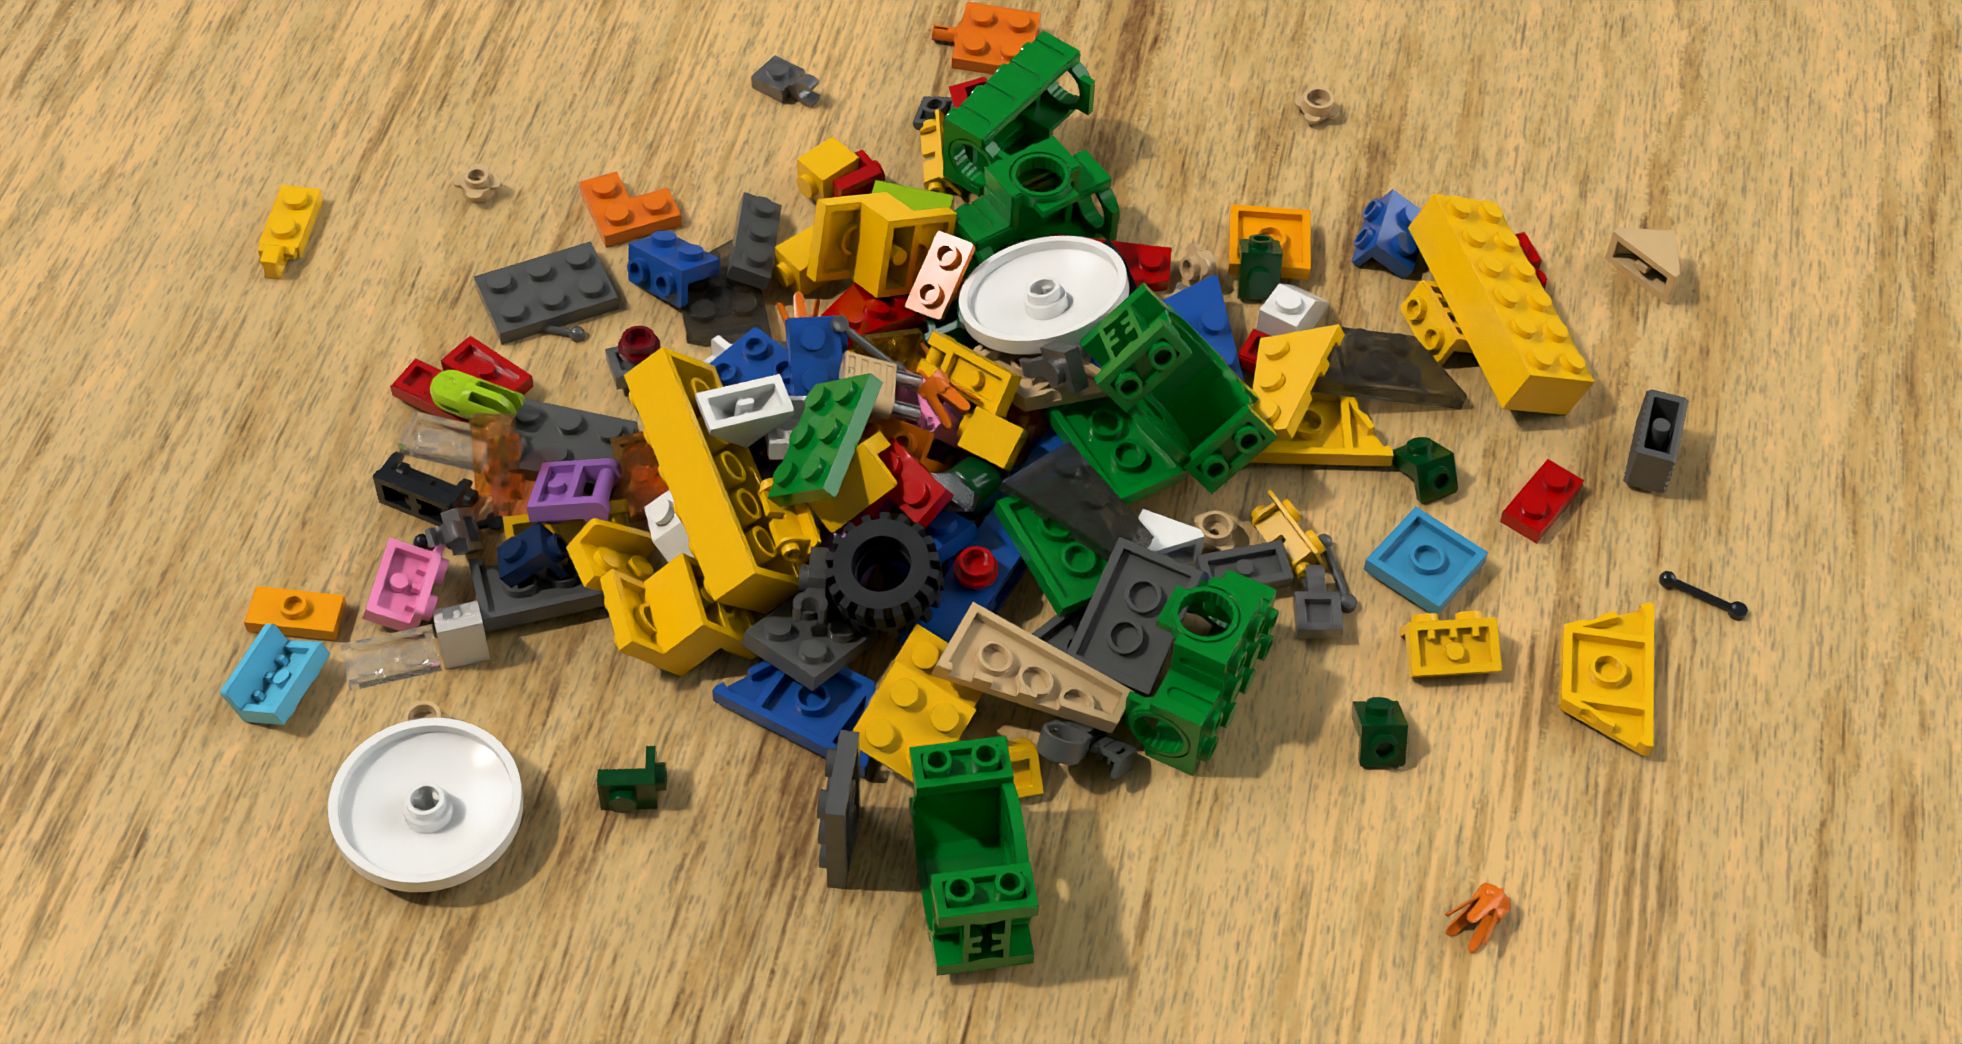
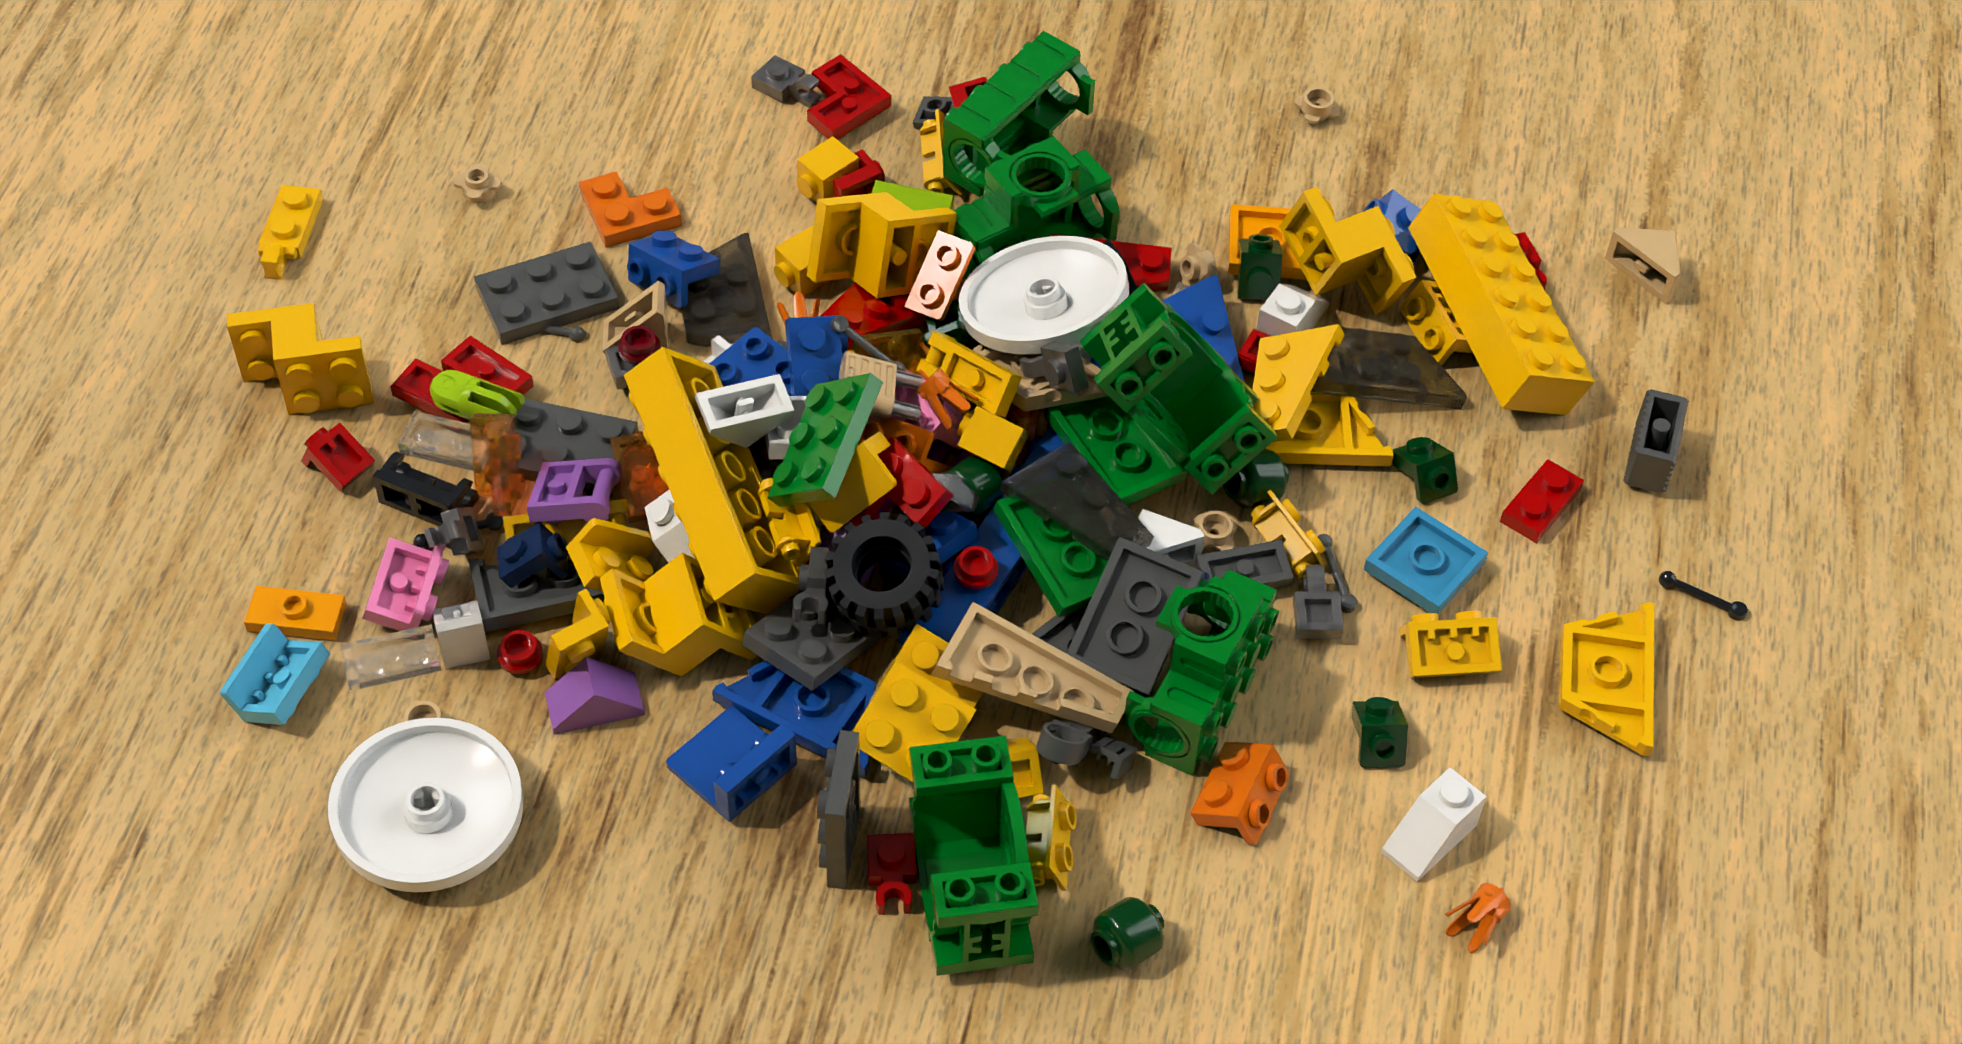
(310, 370): none -> yellow bracket
(337, 455): none -> red bracket
(519, 652): none -> red plate
(581, 639): none -> yellow bracket
(593, 696): none -> medium lavender slope
(632, 788): dark green bracket -> none
(646, 310): none -> tan slope
(734, 761): none -> blue bracket
(754, 241): dark grey plate -> none
(851, 98): none -> red plate
(892, 867): none -> red plate
(988, 36): orange plate -> none
(1052, 821): none -> yellow hinge
(1127, 933): none -> dark green head
(1242, 789): none -> orange bracket
(1252, 482): none -> dark green head
(1347, 250): none -> yellow bracket
(1434, 824): none -> white slope

